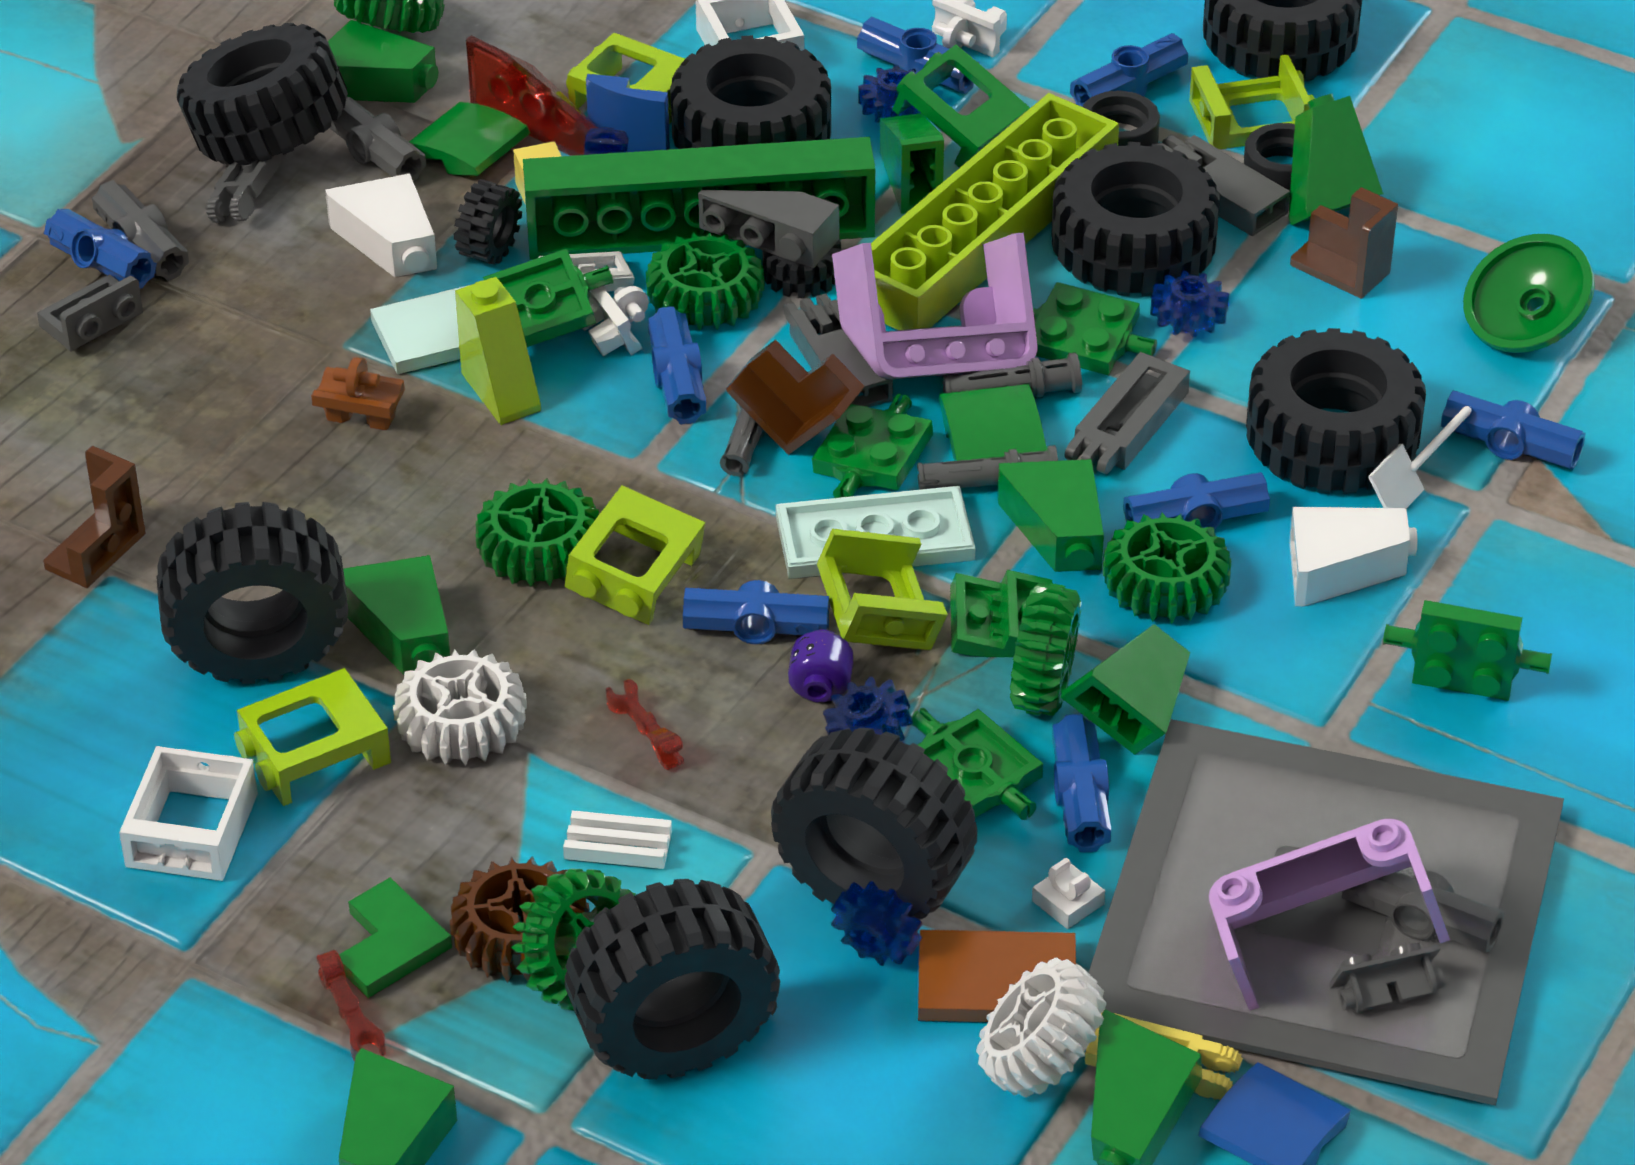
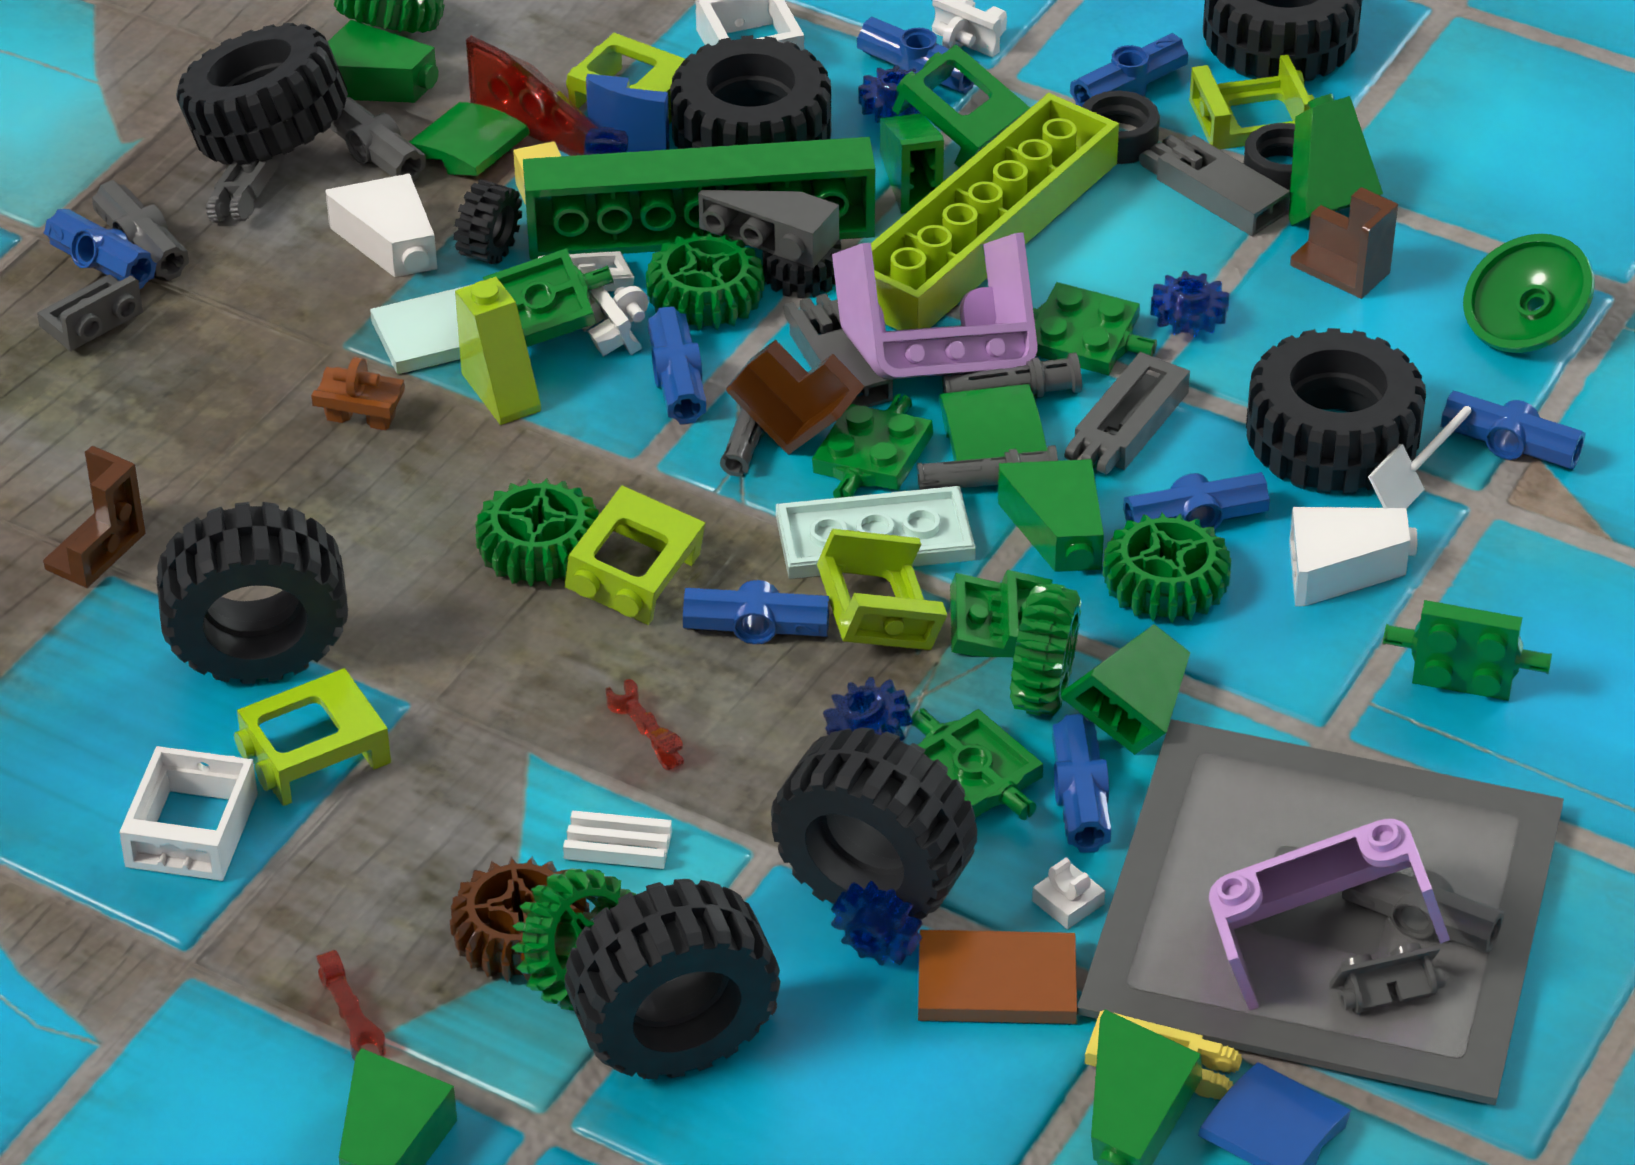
(399, 610): green slope -> none
(399, 941): green tile -> none
(460, 707): white gear -> none
(820, 663): dark purple head -> none
(1041, 1027): white gear -> none
(1134, 217): black tyre -> none

